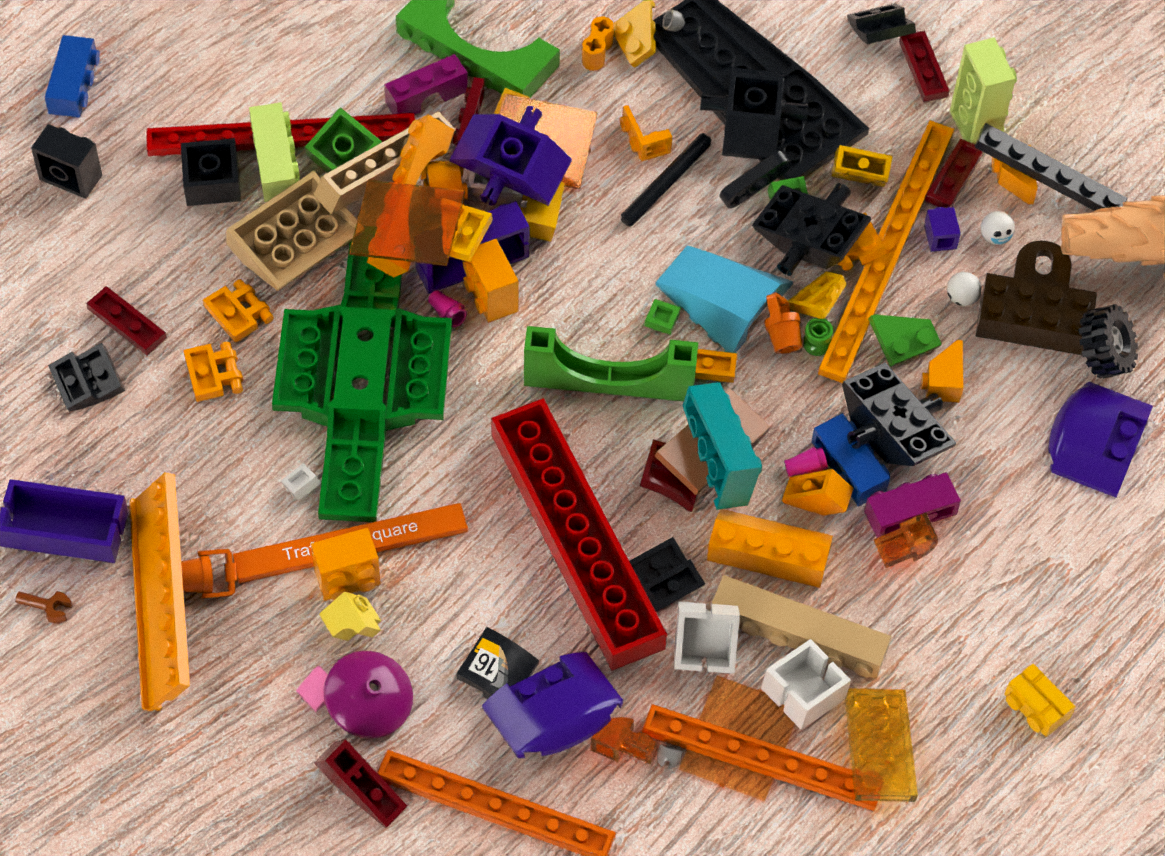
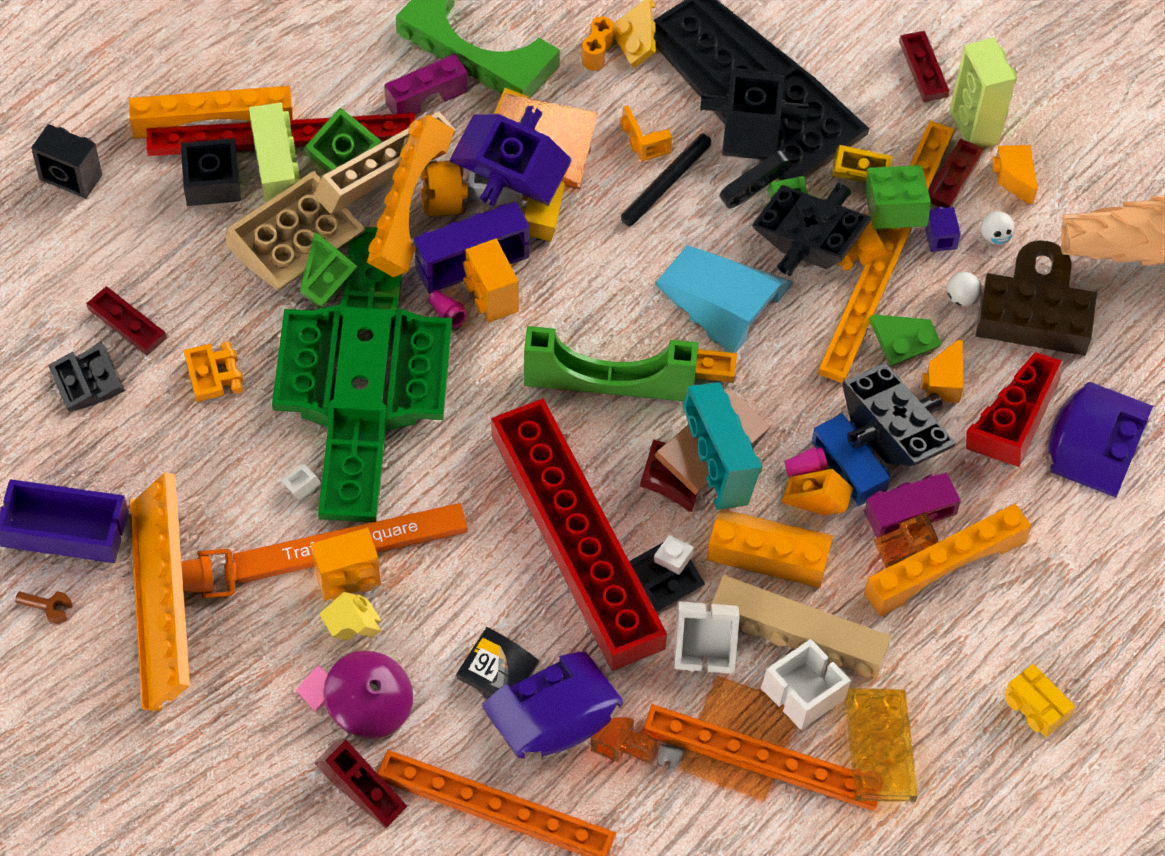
(71, 76): blue brick -> none
(200, 106): none -> light orange arch
(231, 314): light orange plate -> none
(324, 271): none -> bright green wing
(407, 222): clear orange piece -> none
(471, 230): yellow wing -> none
(474, 98): dark red plate -> none
(662, 316): bright green plate -> none
(673, 20): light grey hinge -> none
(674, 554): none -> white plate
(783, 325): orange piece -> none
(817, 336): bright green wheel -> none
(819, 295): yellow wing -> none
(881, 23): black slope -> none
(897, 197): none -> bright green brick
(904, 579): none -> light orange arch
(1014, 417): none -> red wedge
(1046, 169): plate -> none
(1108, 341): black wheel -> none

